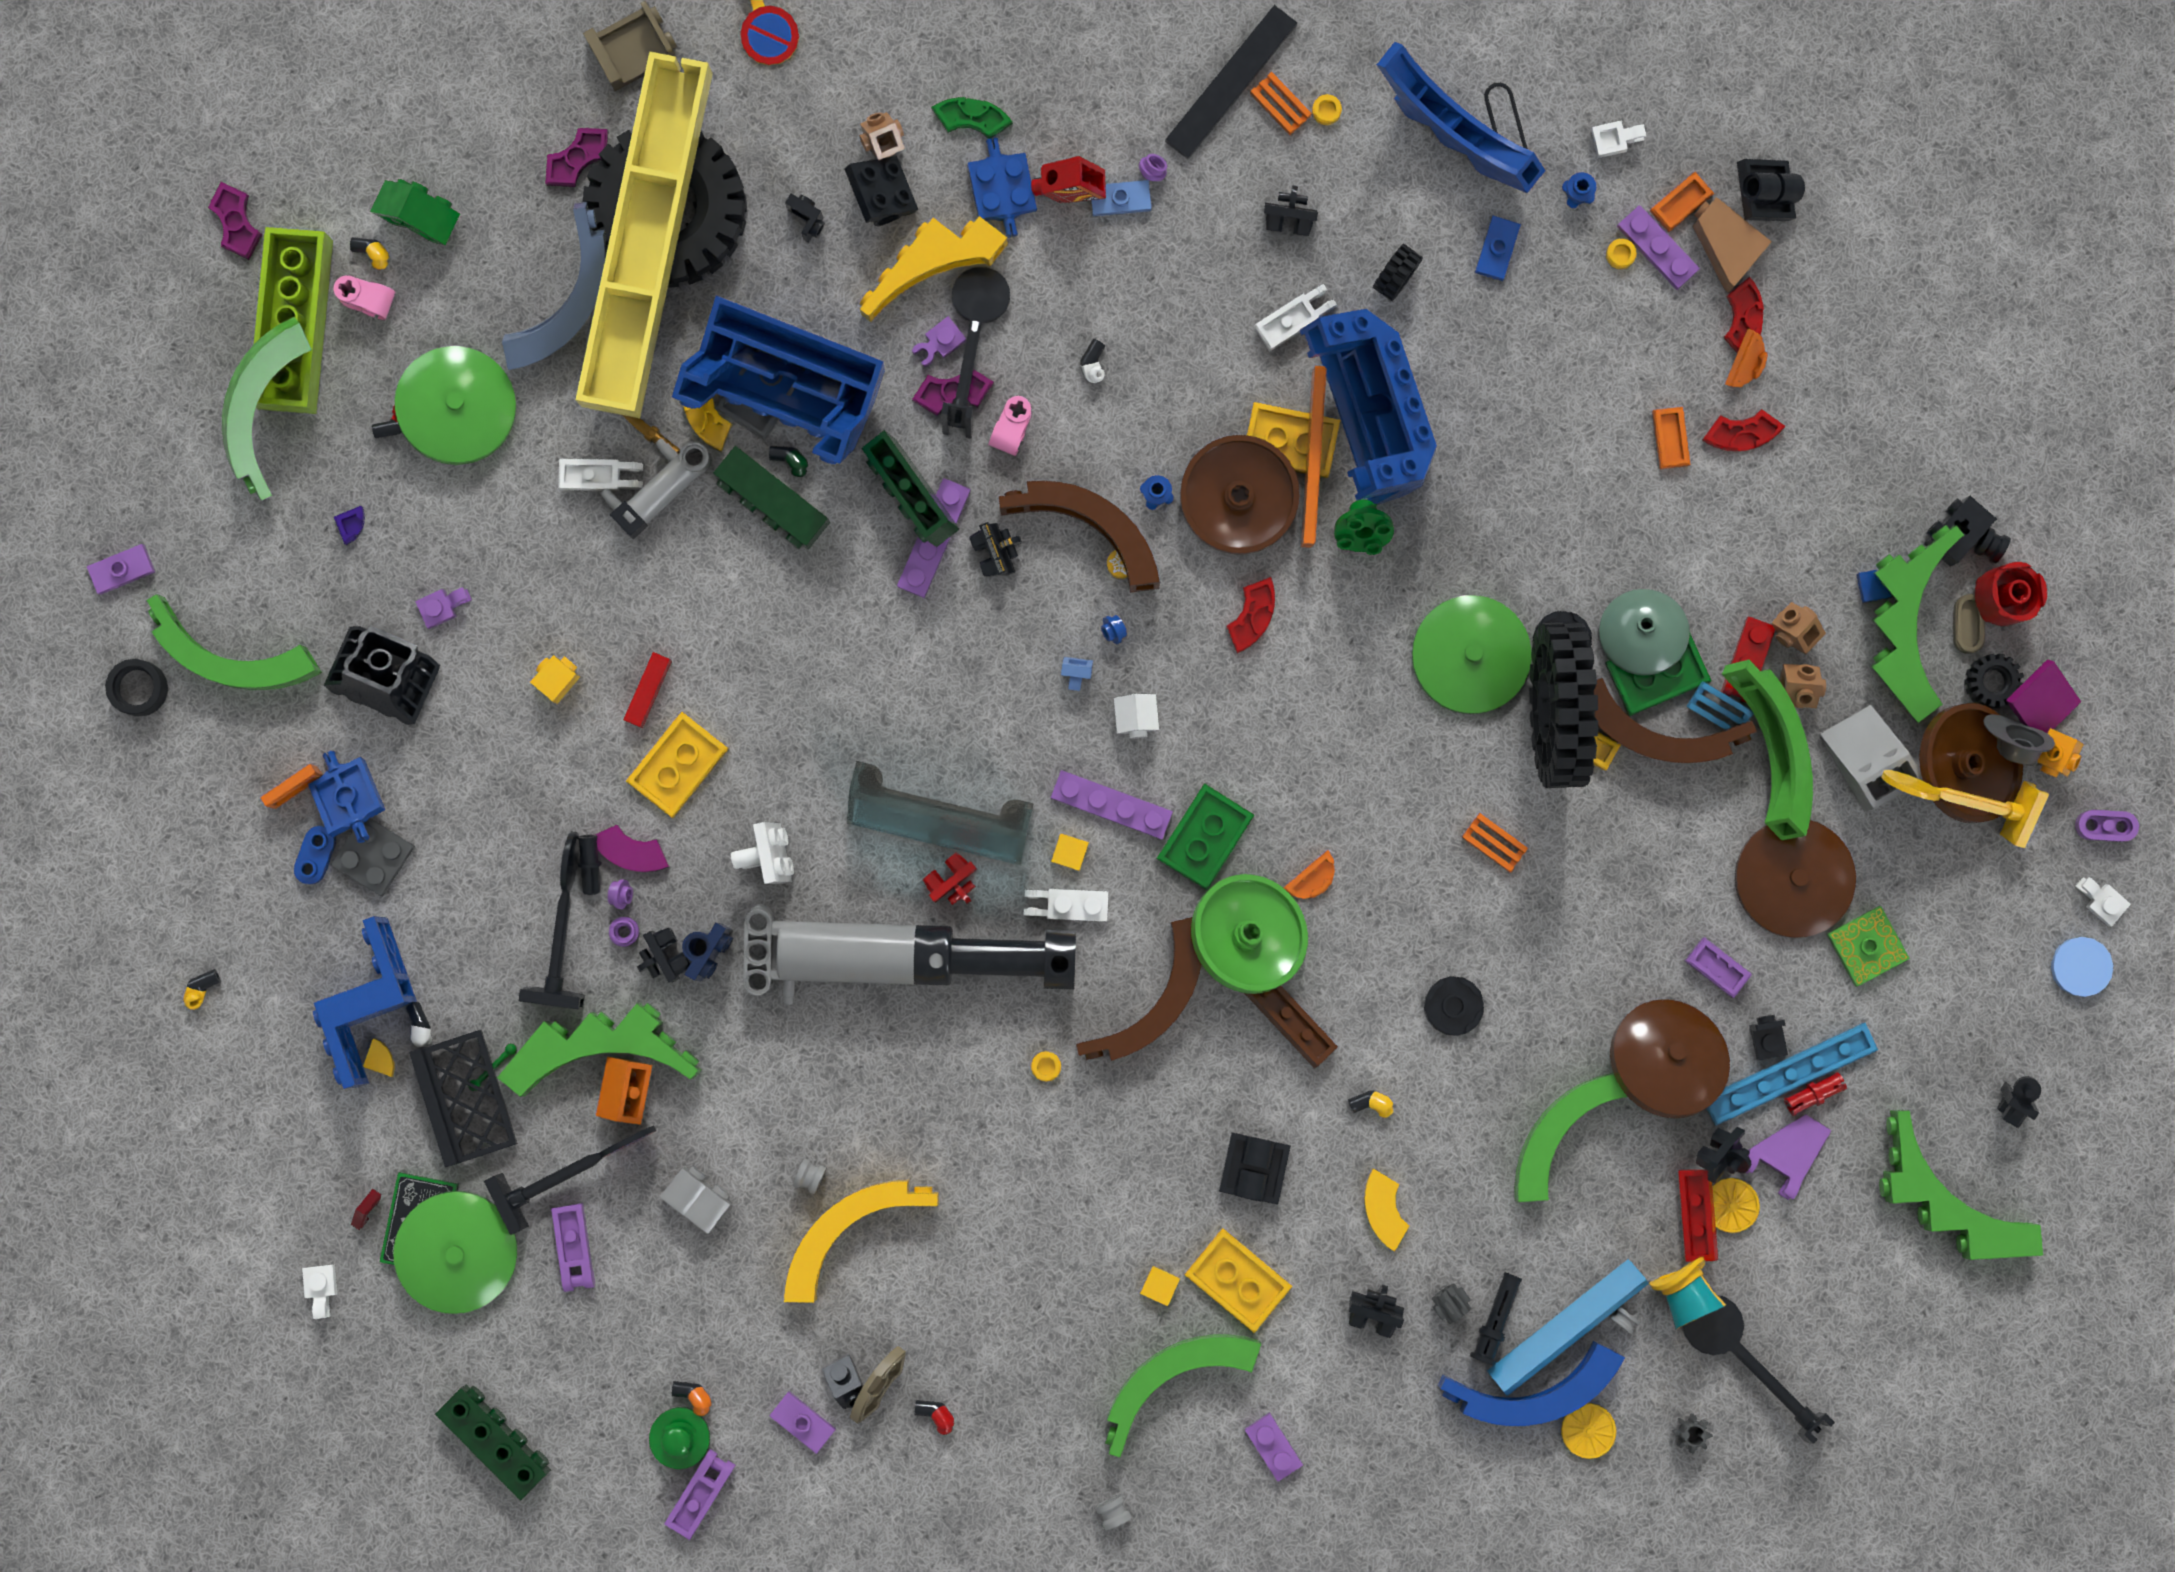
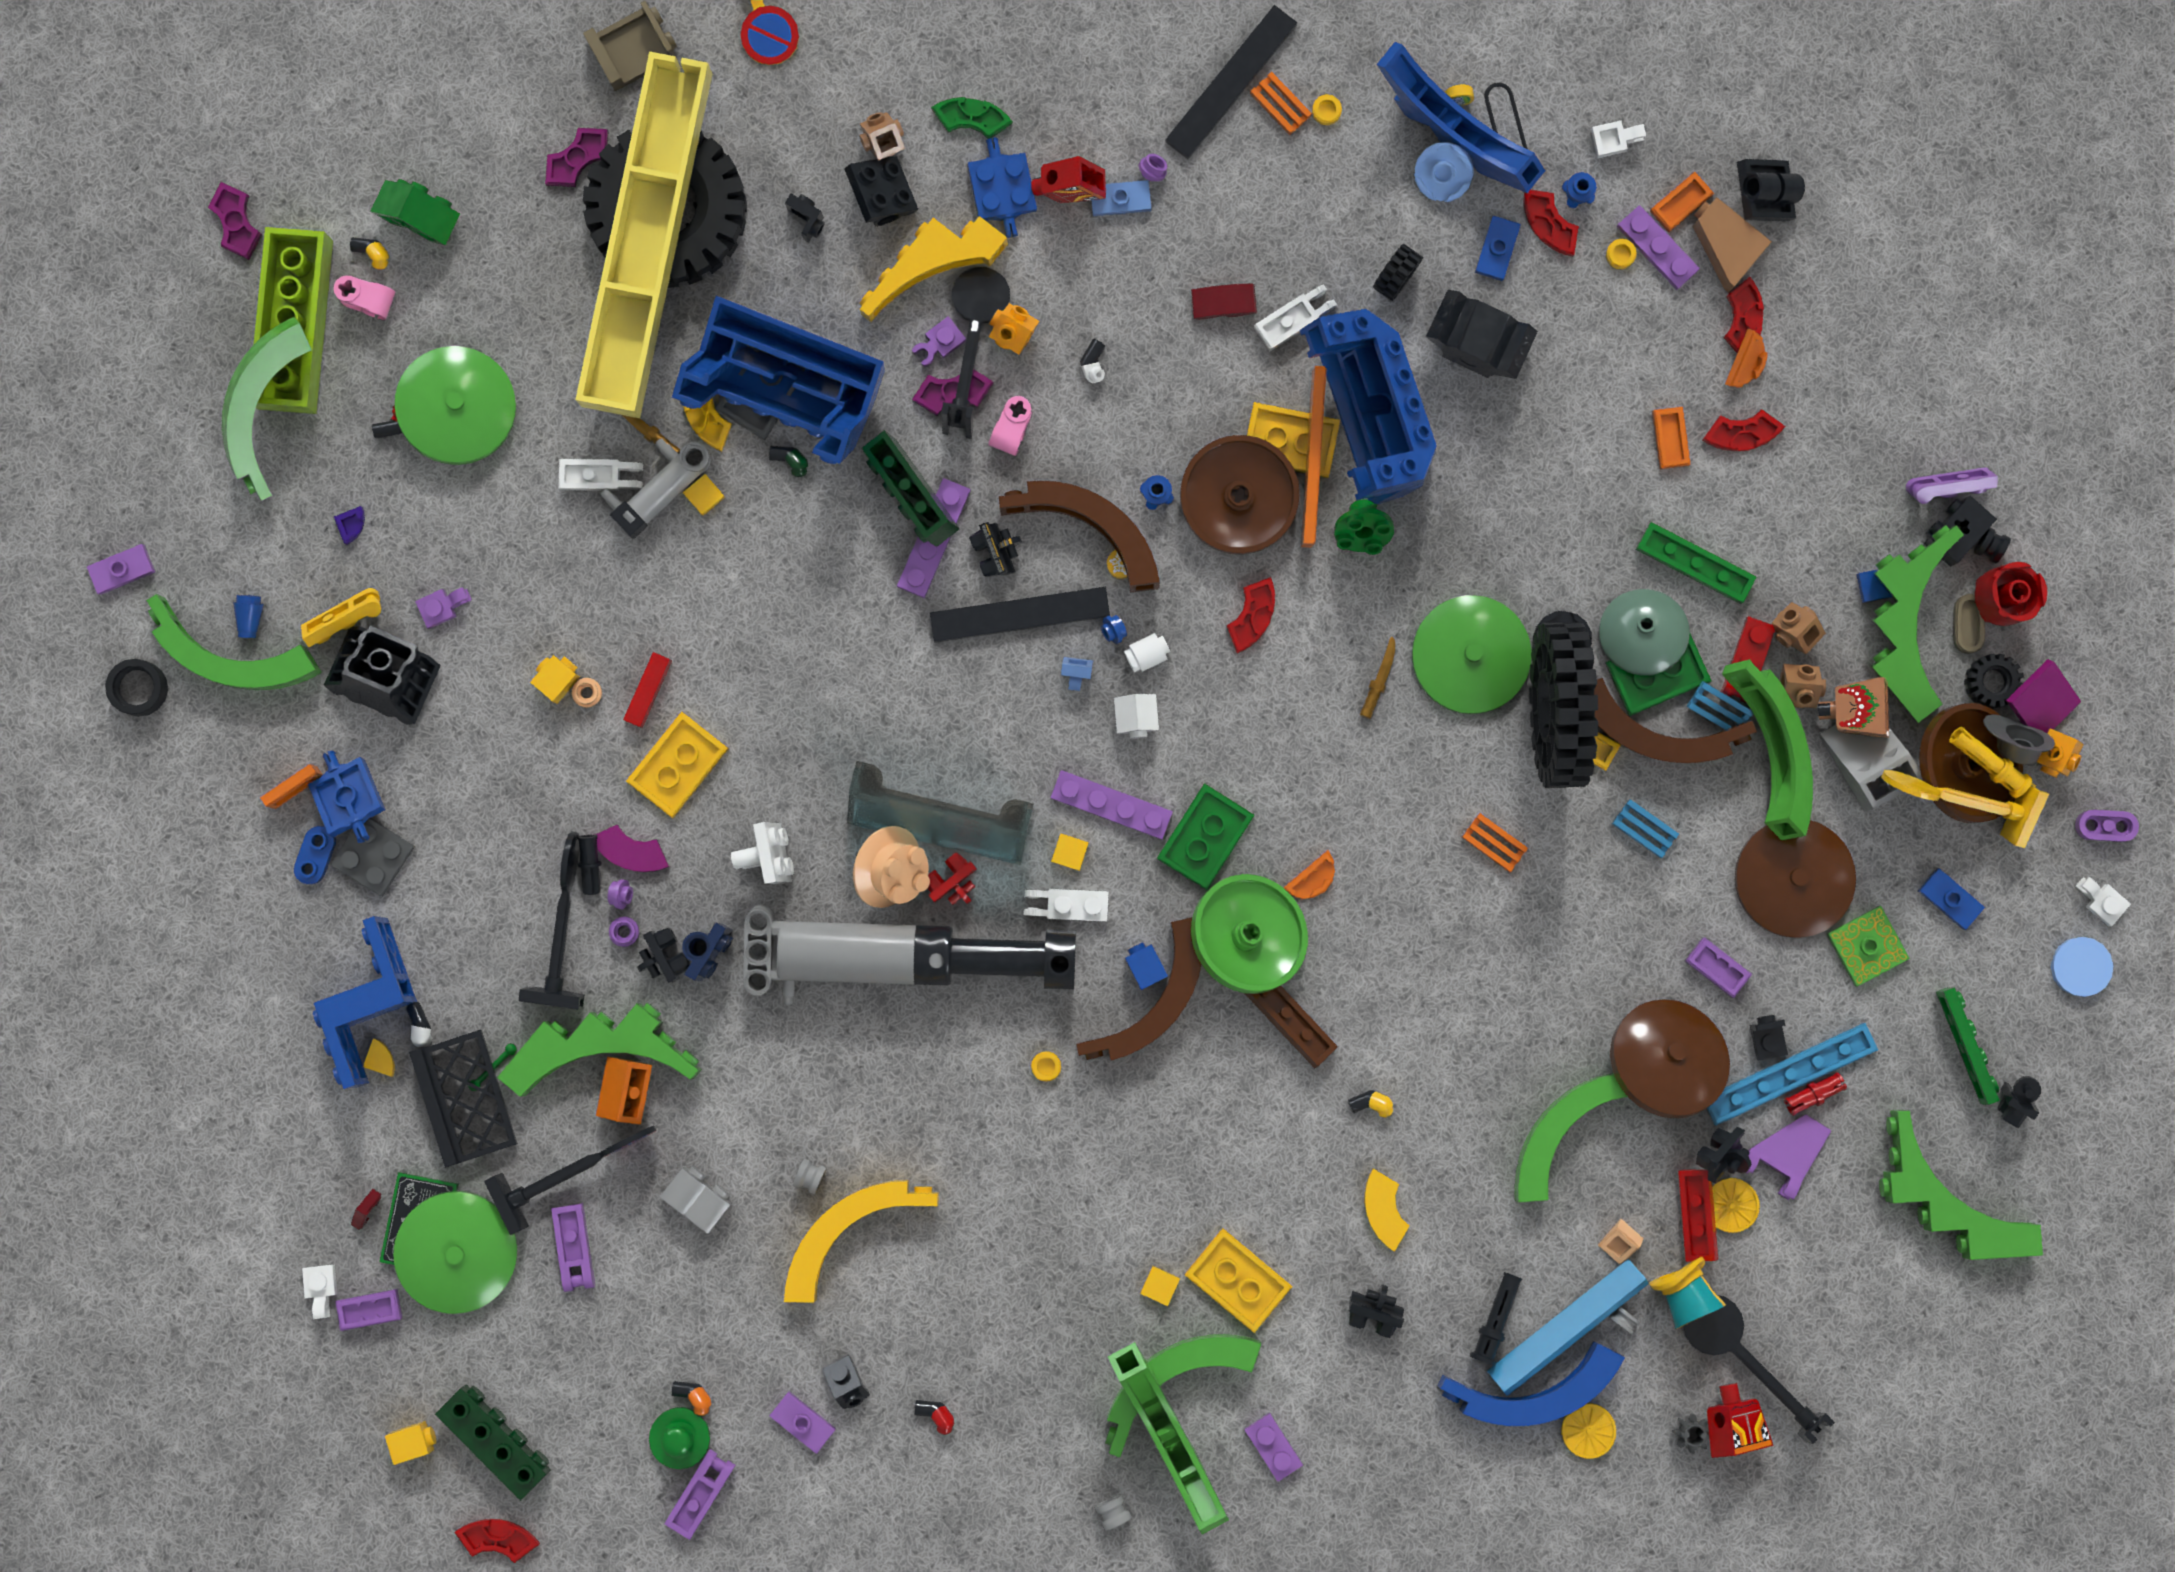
(197, 988): arm -> none
(247, 615): none -> blue cone
(341, 617): none -> yellow plate
(368, 1309): none -> medium lavender plate
(410, 1442): none -> yellow brick
(497, 1536): none -> red tile
(553, 333): sand blue arch -> none
(577, 692): none -> light nougat plate
(703, 494): none -> yellow tile
(770, 497): dark green brick -> none
(877, 1384): dark tan tile -> none
(890, 868): none -> light nougat piece
(1012, 328): none -> light orange brick
(1019, 614): none -> black tile
(1145, 965): none -> blue brick
(1147, 653): none -> white brick
(1168, 1437): none -> bright green arch
(1224, 300): none -> dark red slope
(1254, 1168): black plate -> none
(1304, 217): black hips -> none
(1378, 686): none -> pearl gold piece
(1443, 171): none -> light blue tile
(1445, 1007): black tile -> none
(1451, 1303): dark grey gear -> none
(1461, 94): none -> yellow tile
(1480, 336): none -> black slope
(1548, 224): none -> red tile
(1621, 1242): none -> light nougat slope
(1666, 843): none -> dark azure tile
(1696, 563): none -> green plate
(1736, 1425): none -> red torso
(1859, 708): none -> nougat torso
(1950, 484): none -> medium lavender plate
(1951, 899): none -> blue plate
(1964, 1035): none -> green plate
(1999, 769): none -> yellow pin

